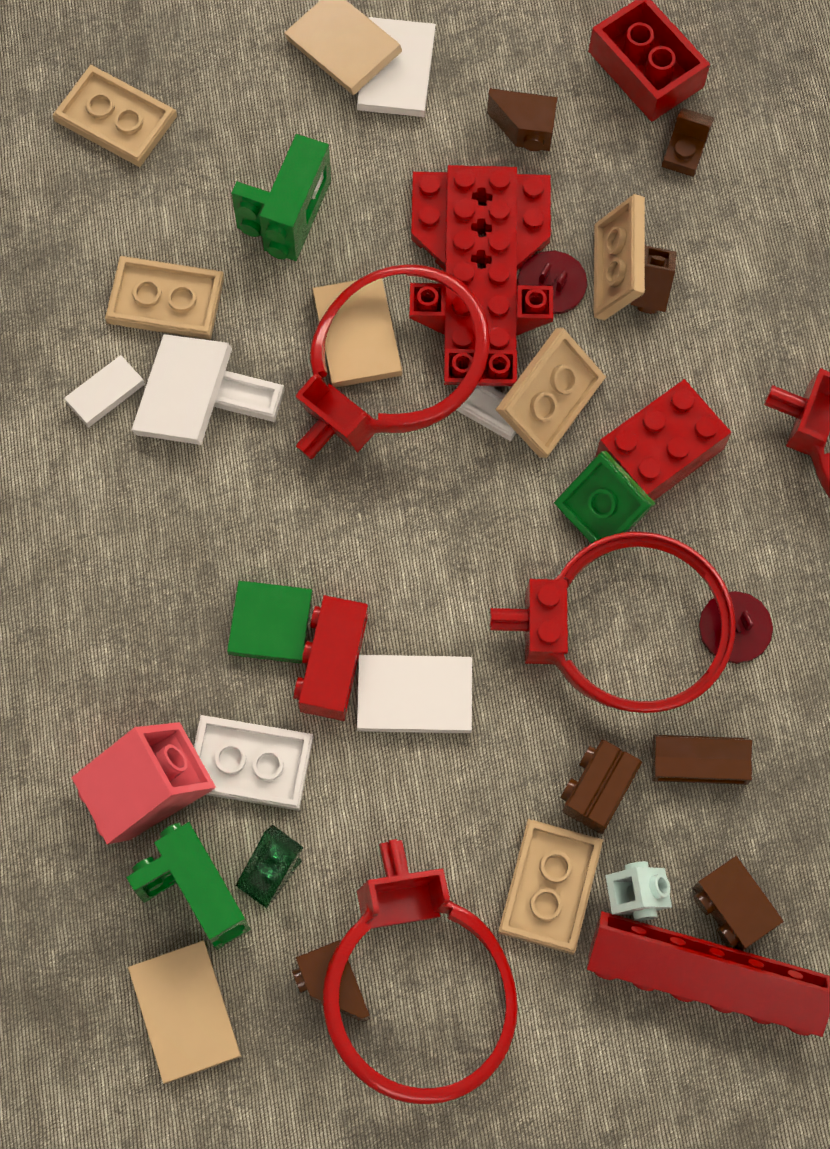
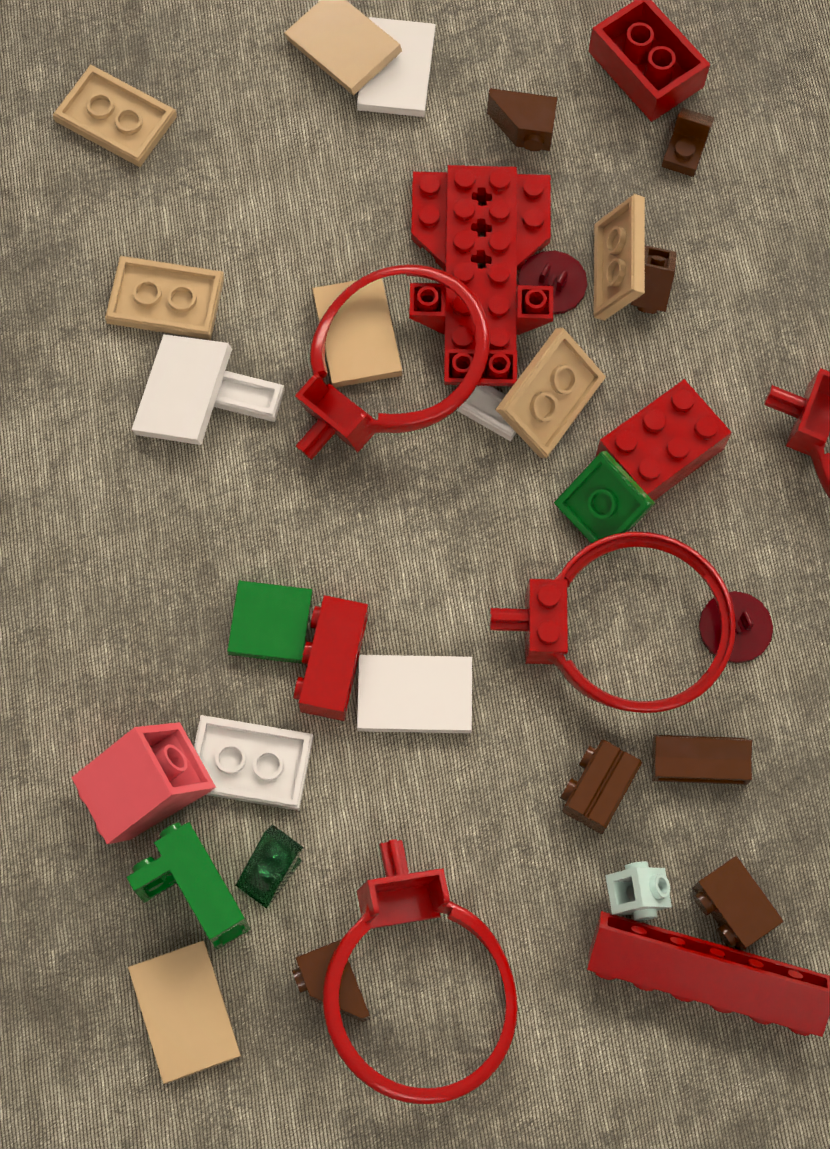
(104, 391): white tile -> none
(290, 208): green brick -> none
(550, 886): tan tile -> none

